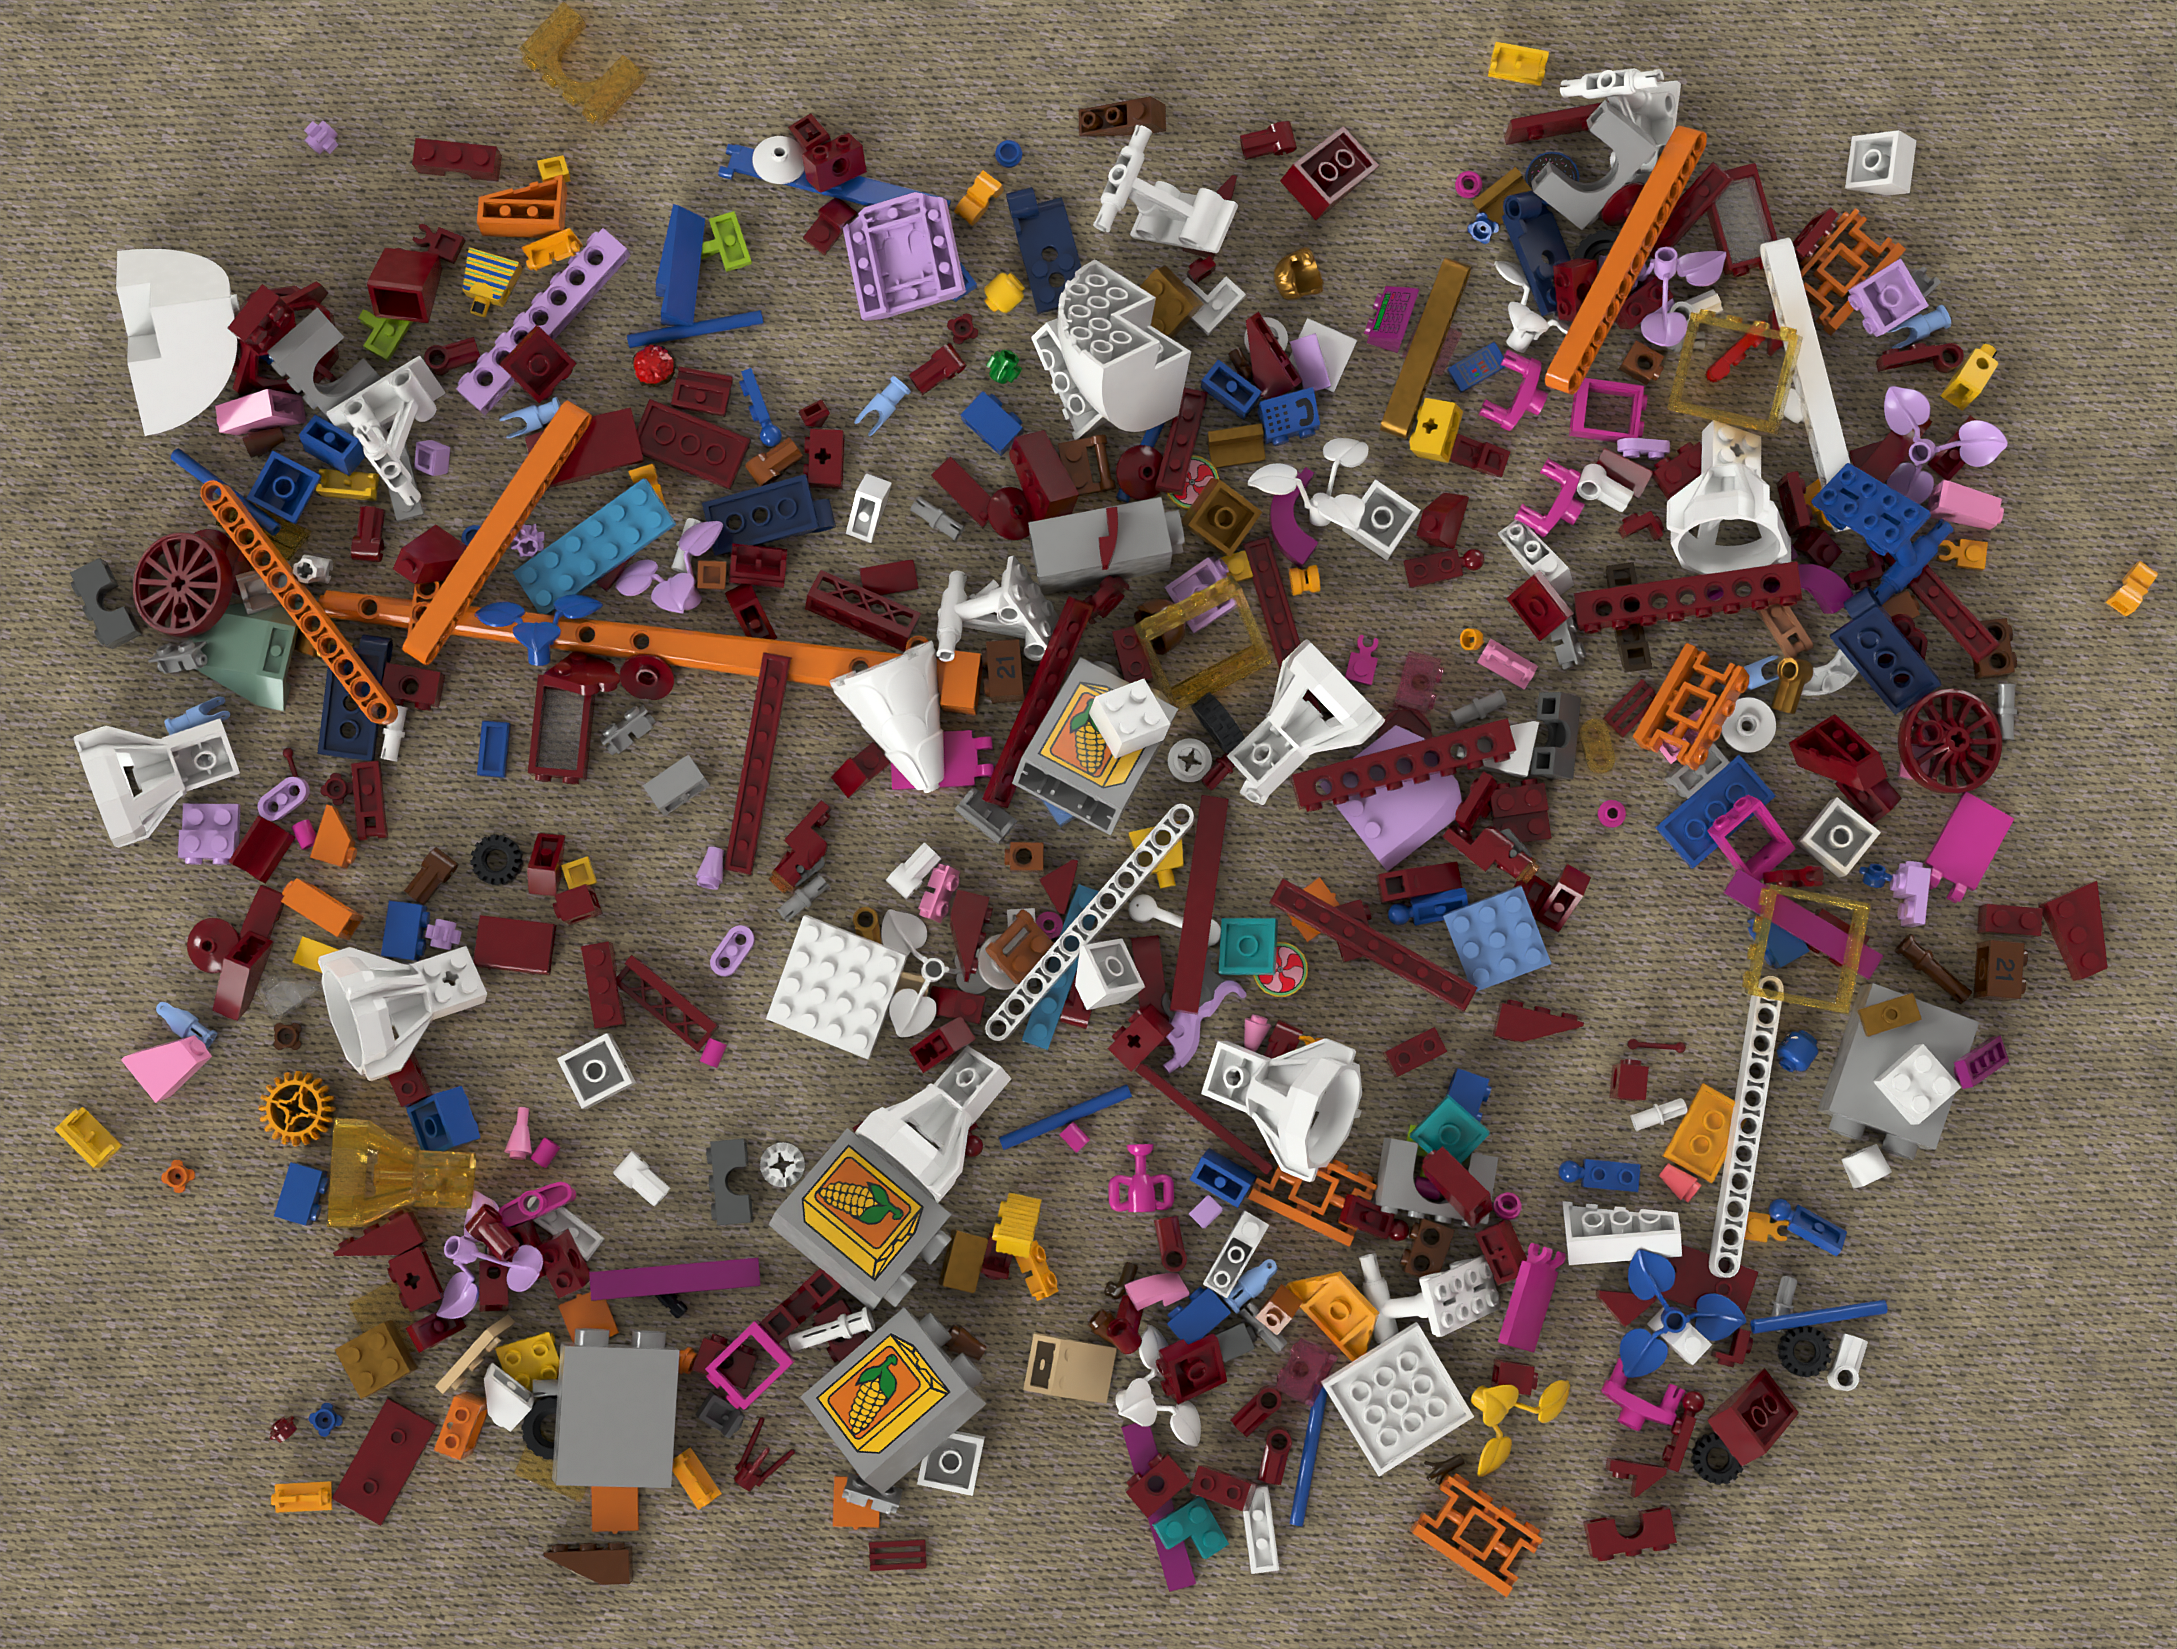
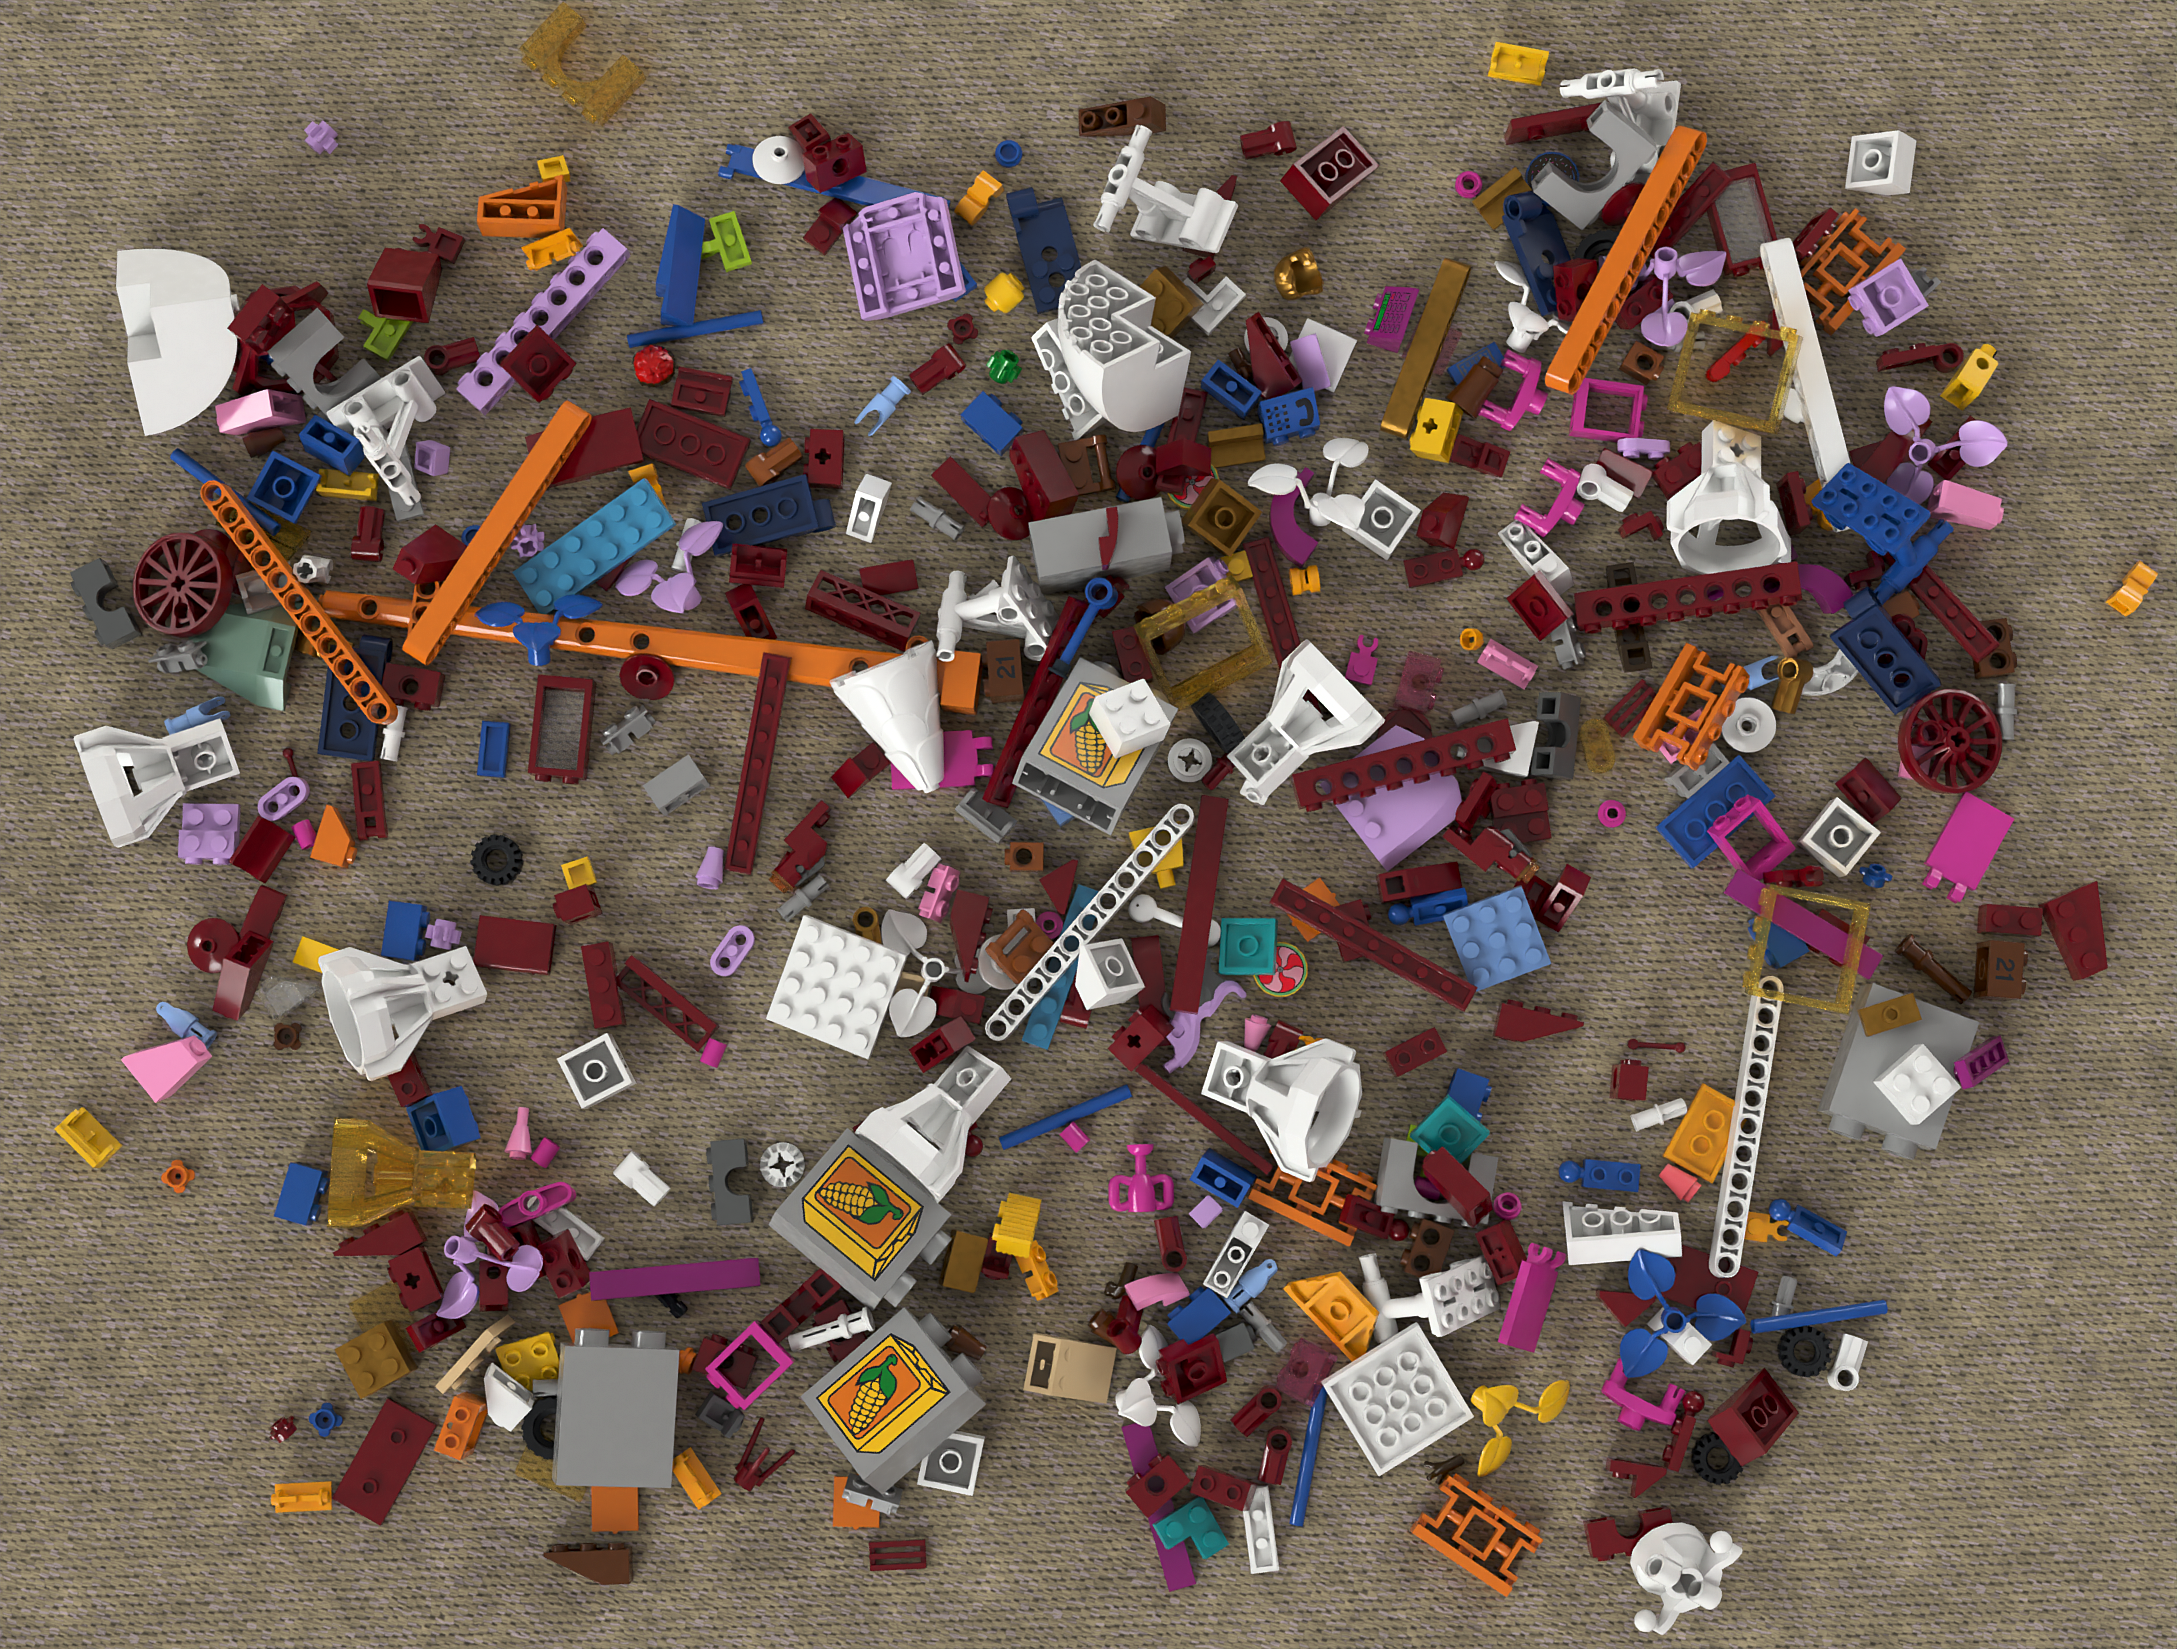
(291, 1120): light orange gear -> none
(321, 908): orange window -> none
(329, 789): dark red plate -> none
(434, 872): reddish brown piece -> none
(475, 160): dark red arch -> none
(489, 280): torso -> none
(534, 416): light blue piece -> none
(545, 864): dark red slope -> none
(583, 675): dark red plate -> none
(711, 575): dark orange brick -> none
(814, 414): dark red slope -> none
(1061, 666): none -> blue piece
(1183, 459): none -> dark red slope
(1279, 1309): dark orange brick -> none
(1476, 231): blue plate -> none
(1476, 387): none -> reddish brown plant
(1516, 1374): dark red brick -> none
(1681, 1569): none -> white piece
(1797, 1051): blue head -> none
(1817, 547): dark red bracket -> none
(1838, 754): dark red wedge -> none
(1866, 1166): white piece -> none
(1912, 885): lavender plate -> none
(1922, 325): light blue piece -> none
(1968, 553): light orange plate -> none

